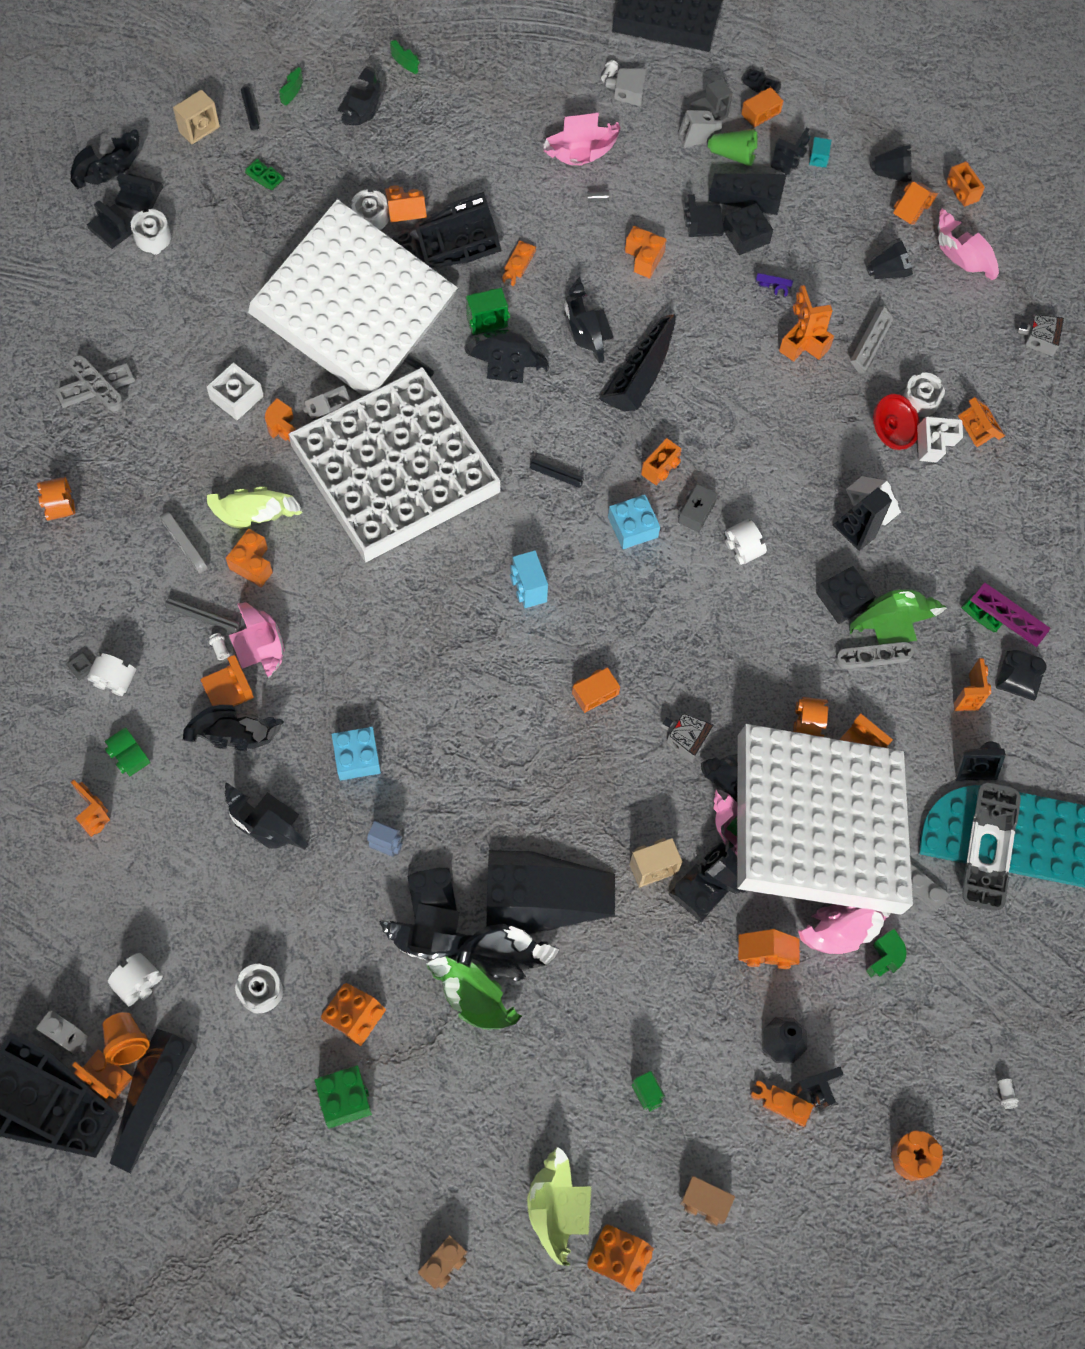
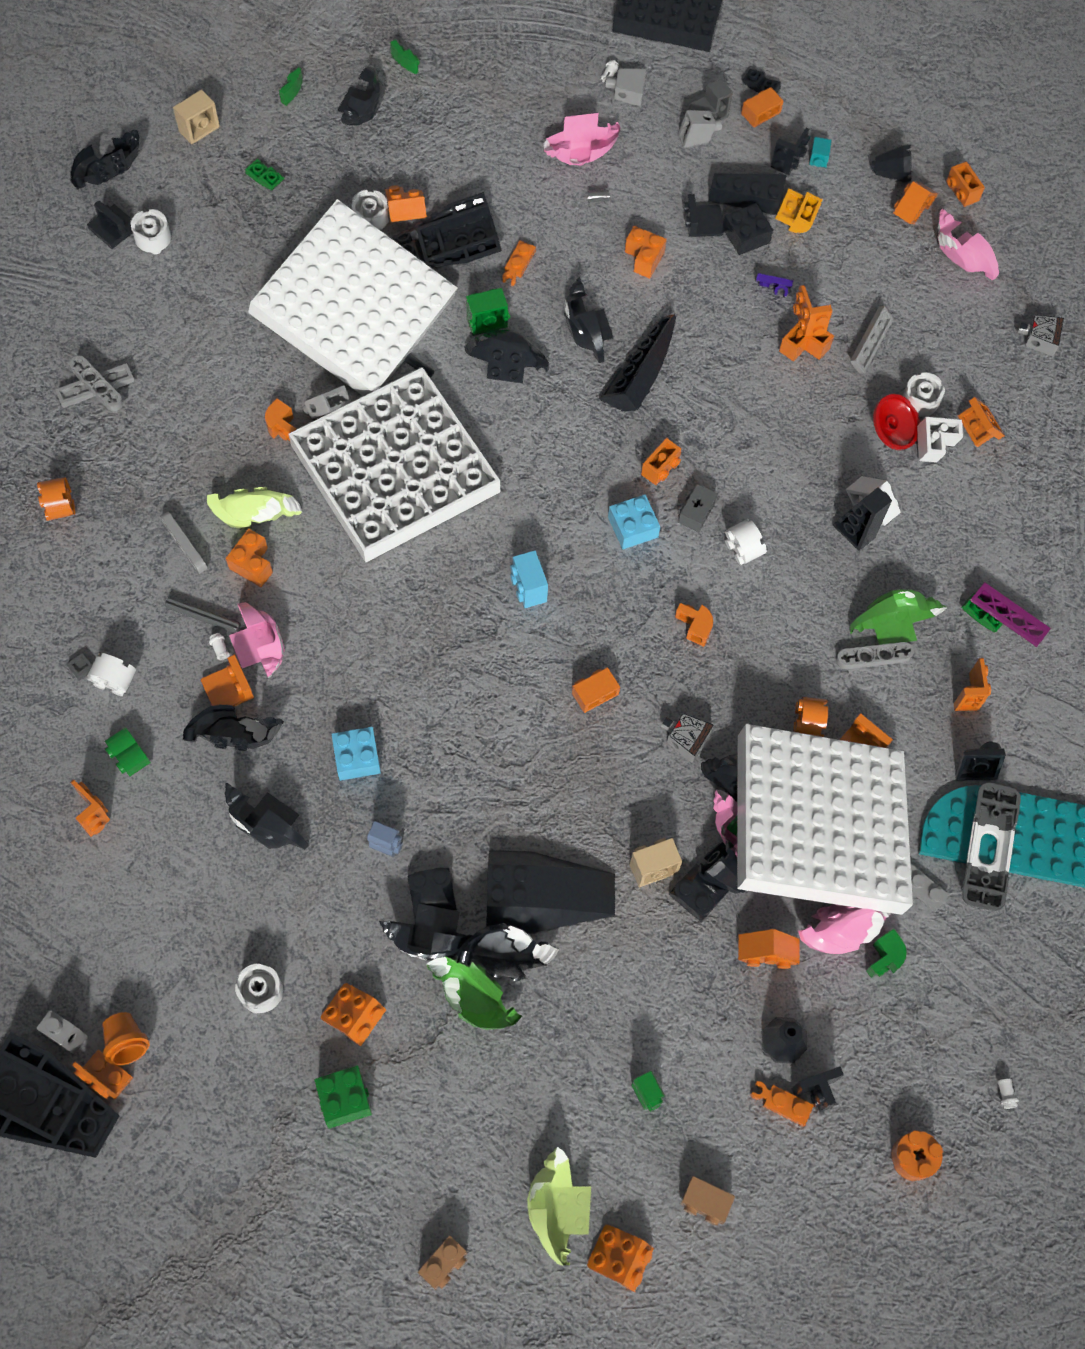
(134, 979): white brick -> none
(137, 192): black bracket -> none
(149, 1094): black wedge -> none
(235, 391): white brick -> none
(250, 109): black axle -> none
(556, 473): black axle -> none
(700, 622): none -> orange brick
(735, 145): bright green cone -> none
(798, 210): none -> light orange brick
(845, 594): black brick -> none
(890, 262): black cone -> none
(1021, 674): black slope -> none

